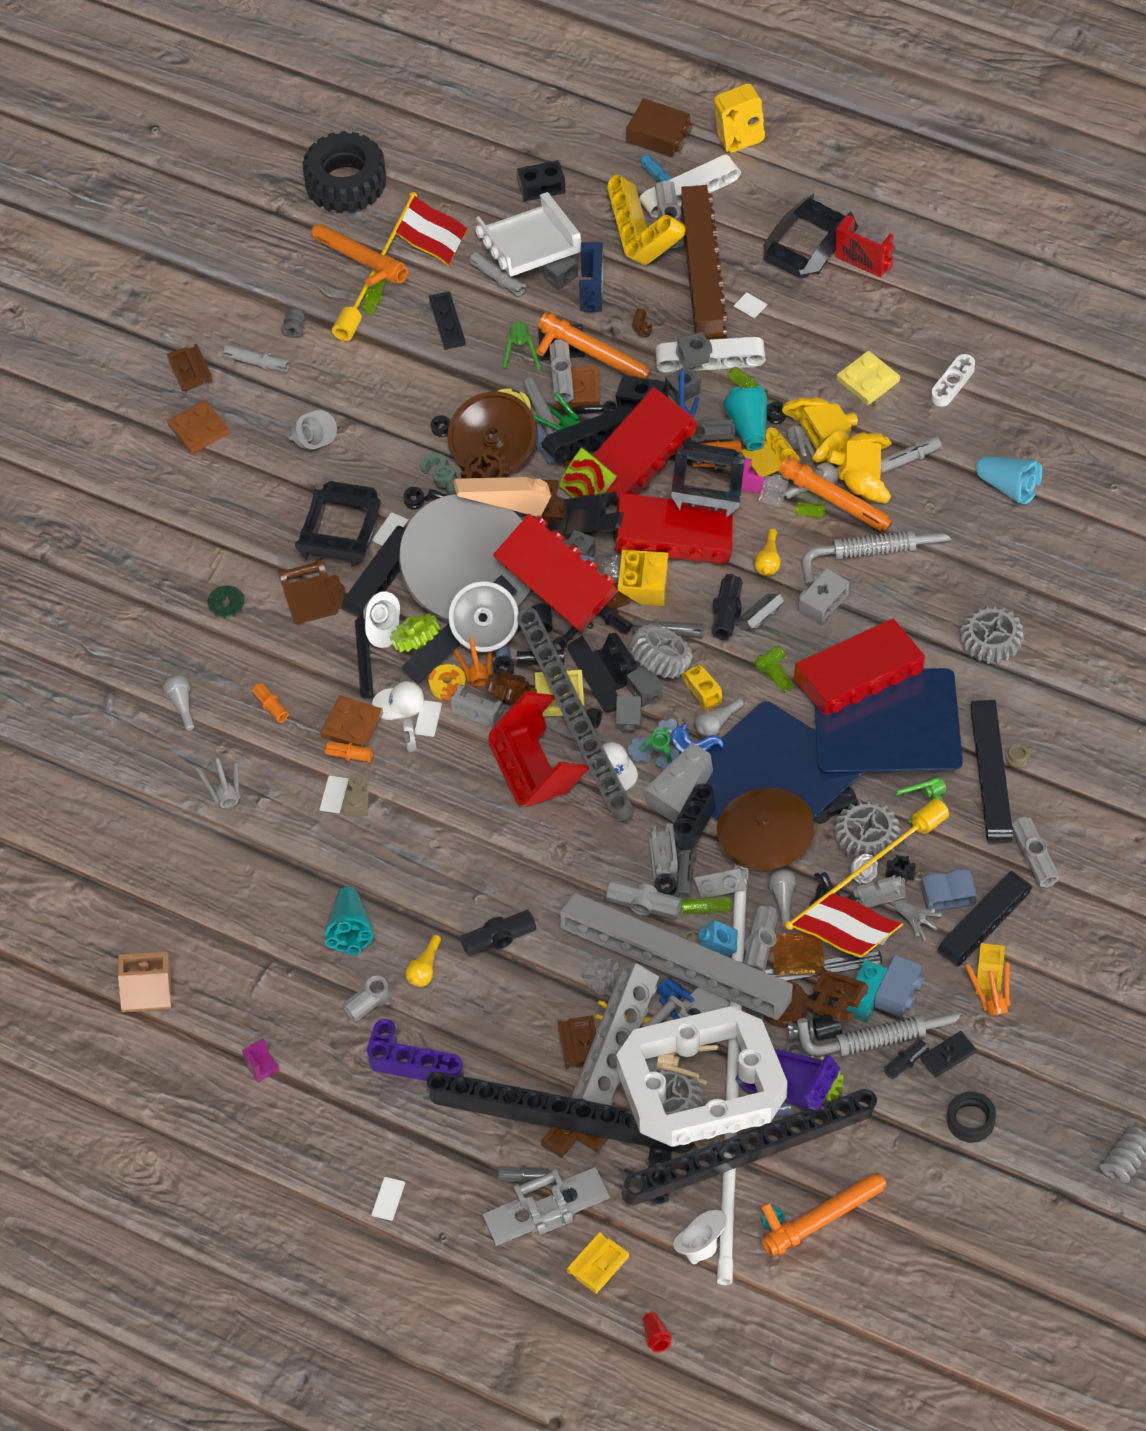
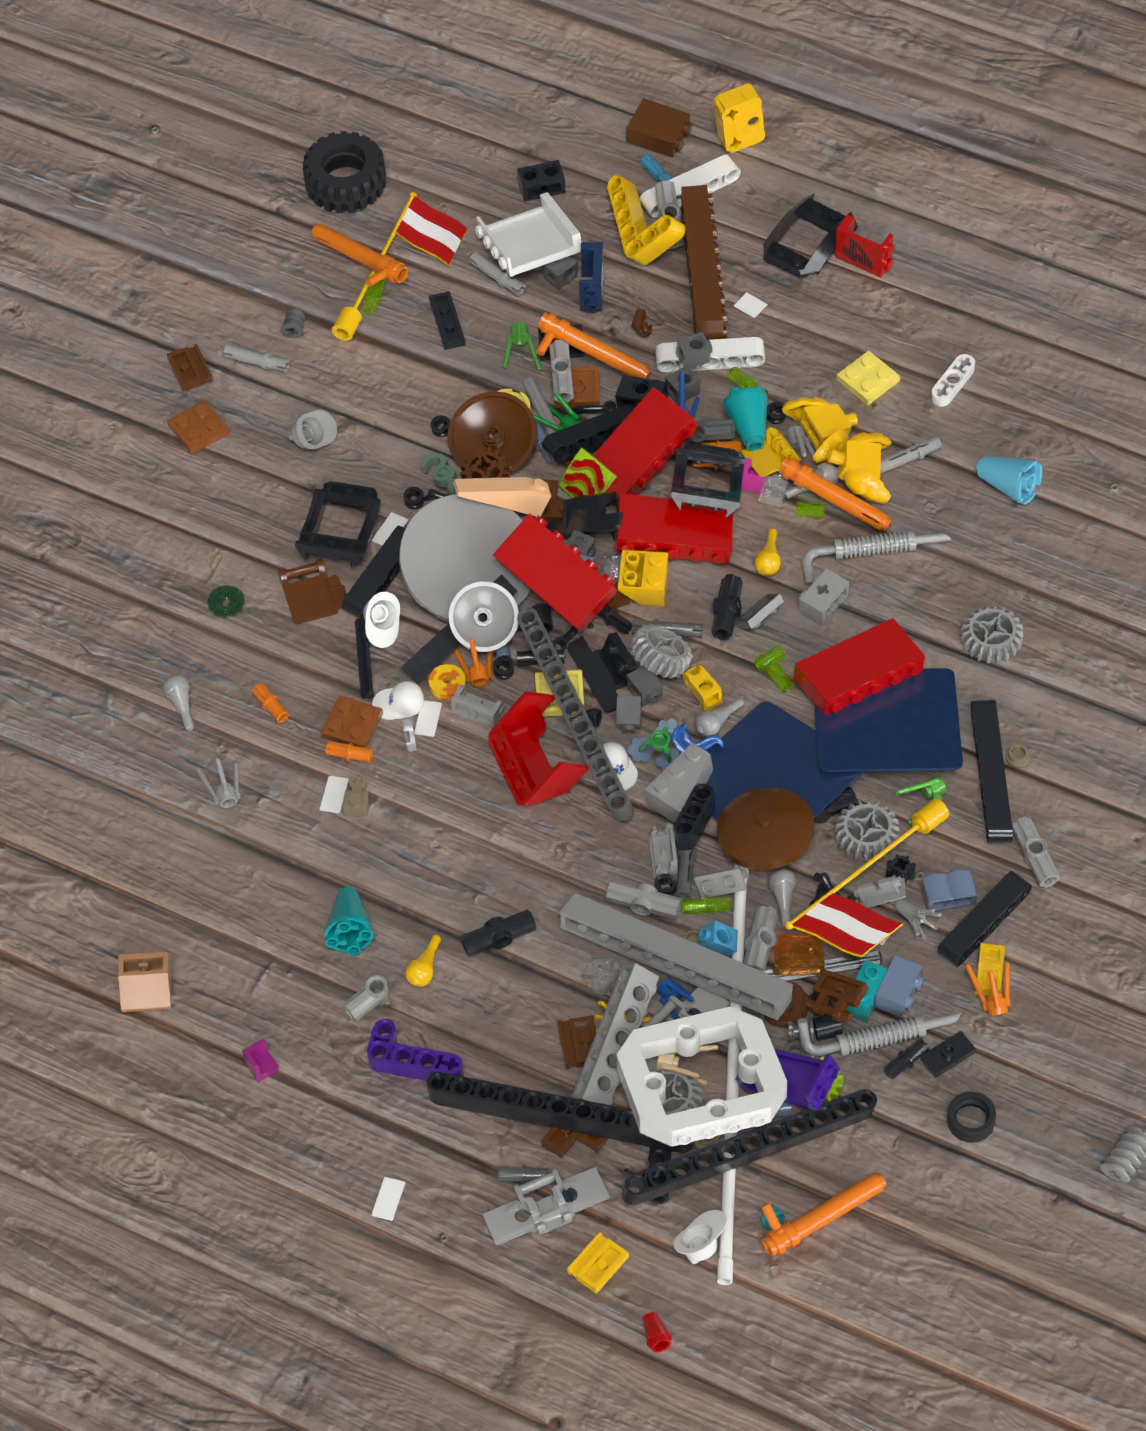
(414, 632): lime gear -> none
(508, 686): reddish brown gear -> none
(869, 873): white plate -> none

